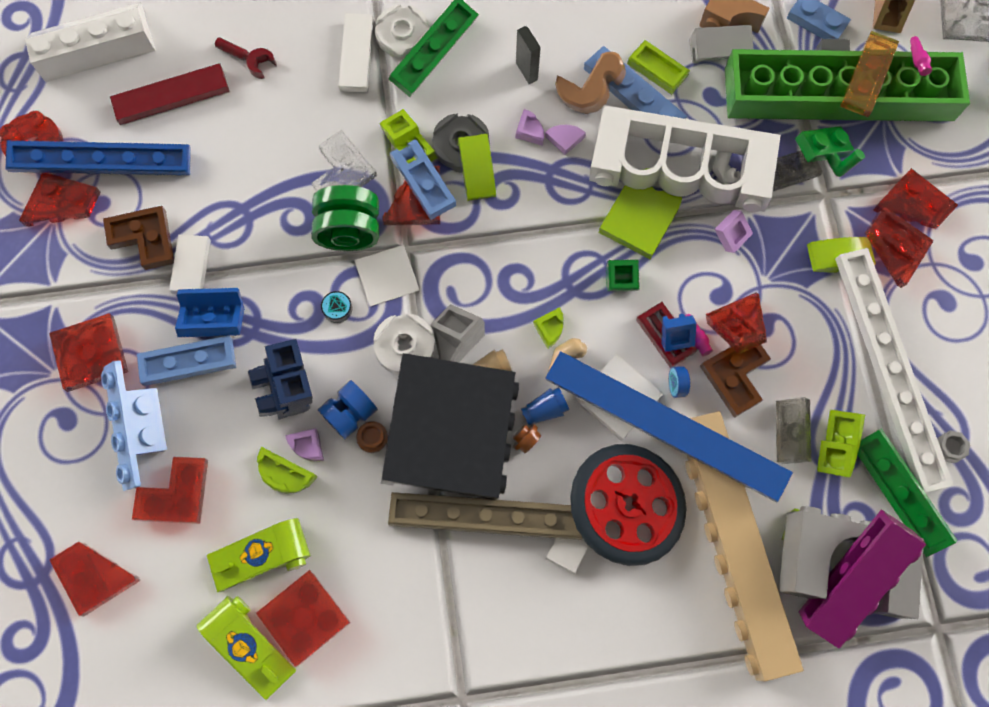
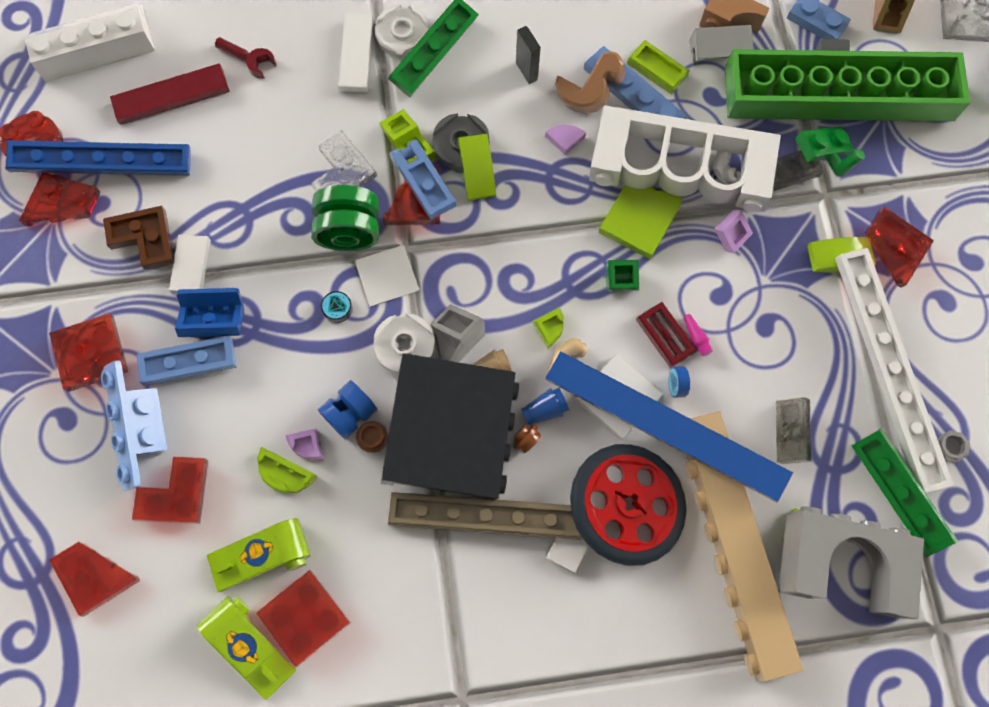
(287, 381): dark blue hips -> none
(530, 128): lavender tile -> none
(678, 332): blue tile -> none
(729, 377): reddish brown plate -> none
(740, 323): clear red wing -> none
(842, 443): lime slope -> none
(862, 579): magenta brick -> none
(869, 74): clear orange tile -> none
(918, 201): clear red wing -> none
(920, 57): dark pink piece -> none

